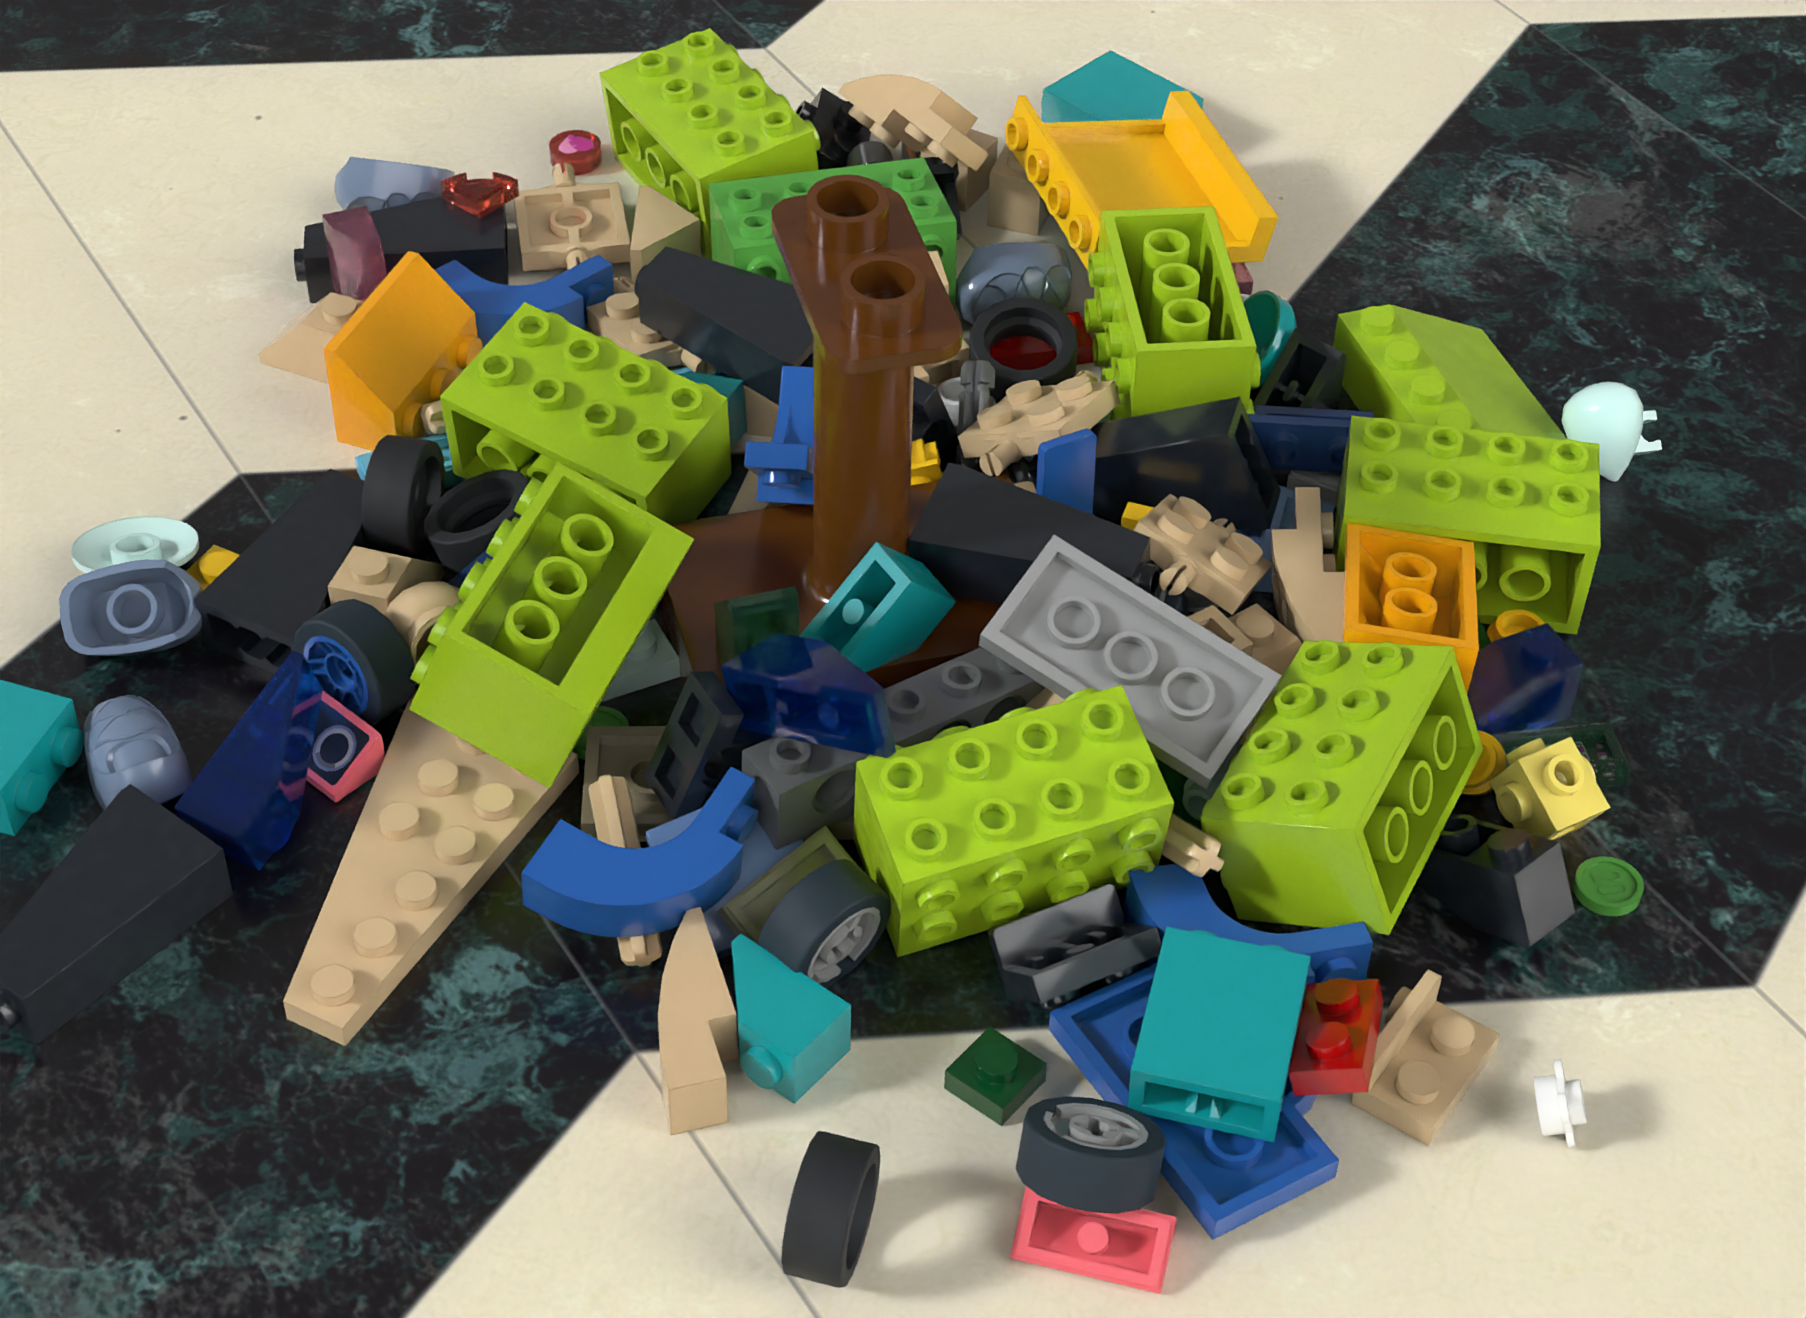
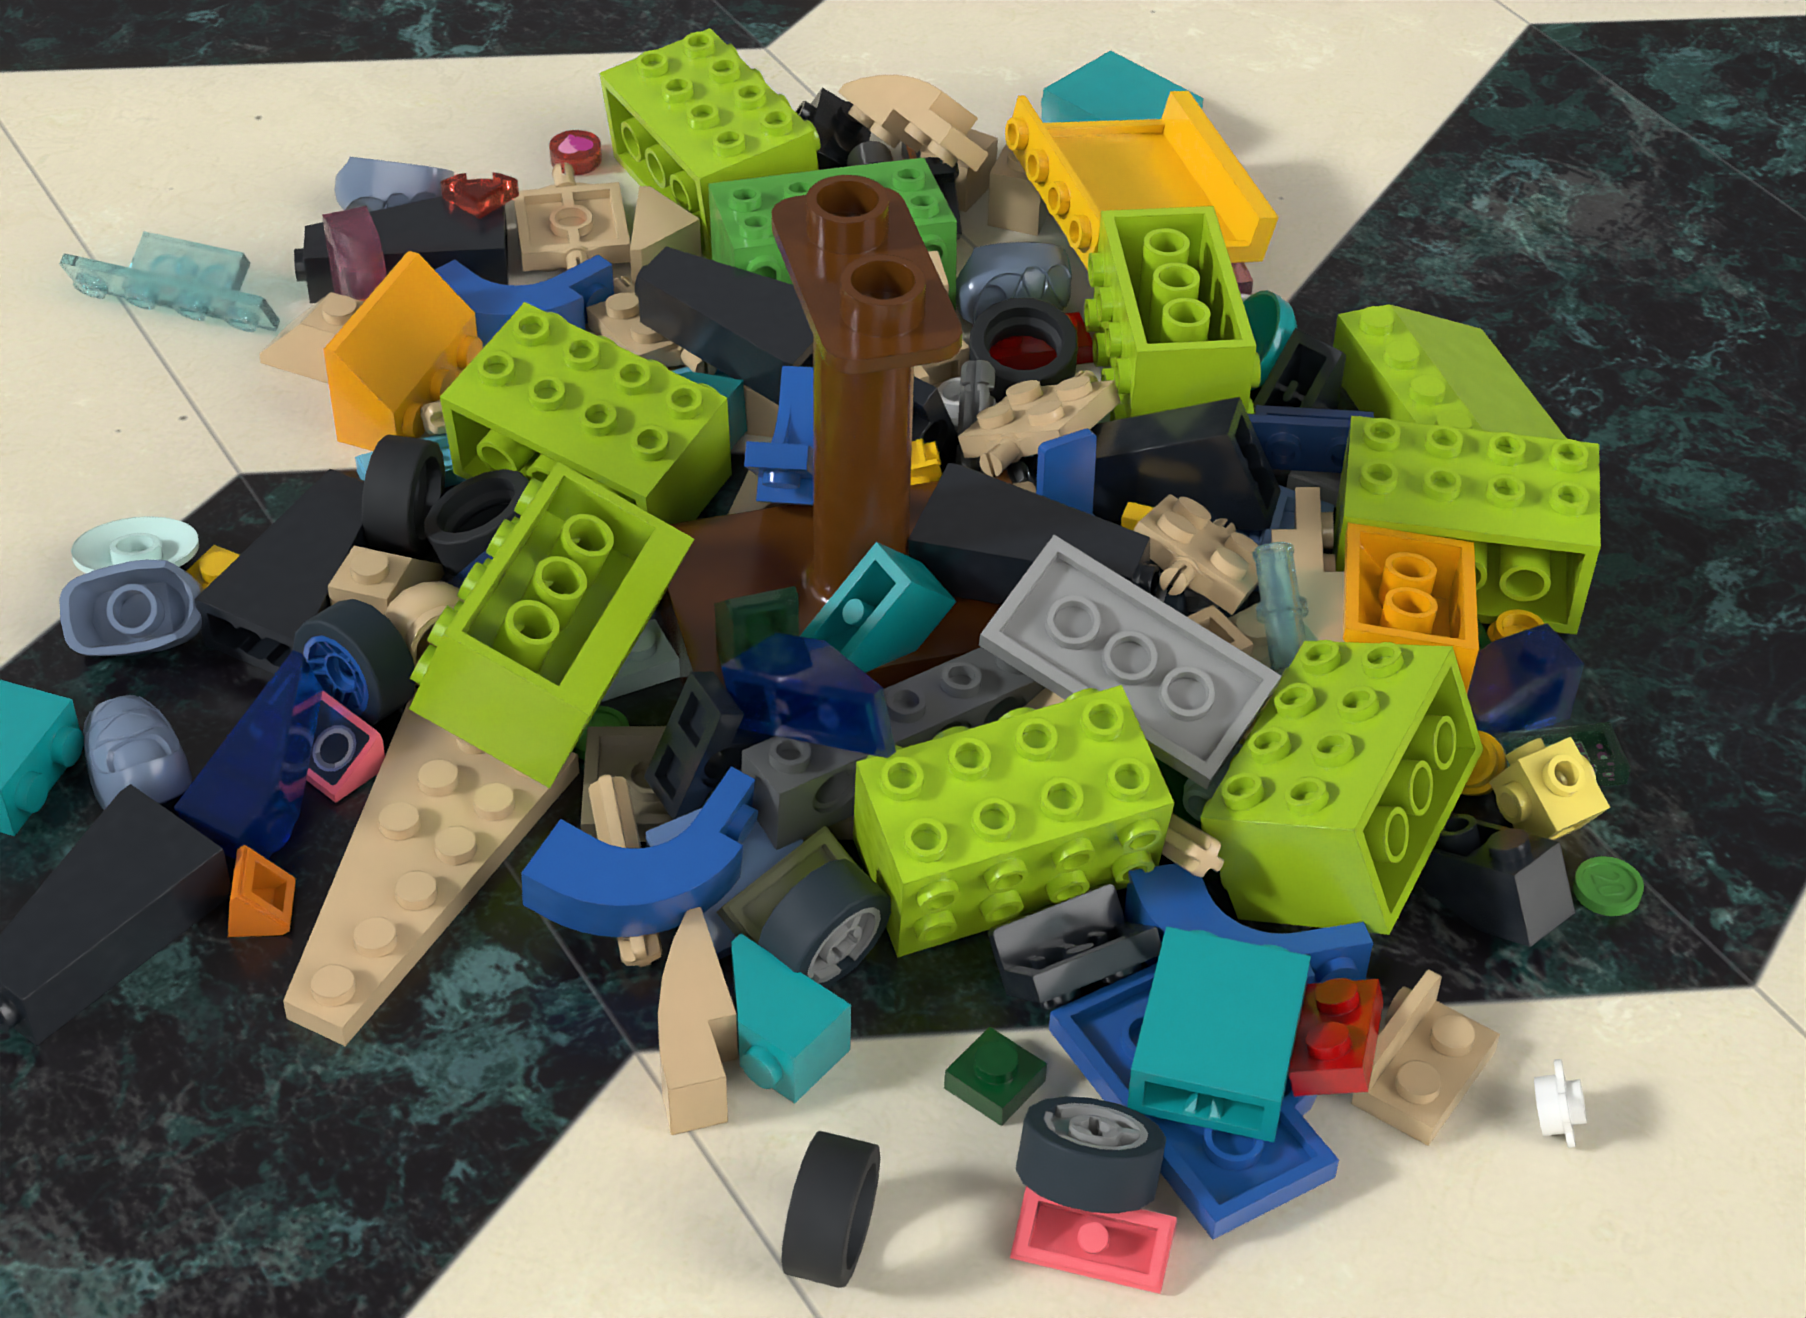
(180, 276): none -> clear light blue bracket
(259, 897): none -> orange slope
(1280, 604): none -> clear light blue pin
(1613, 419): light aqua piece -> none

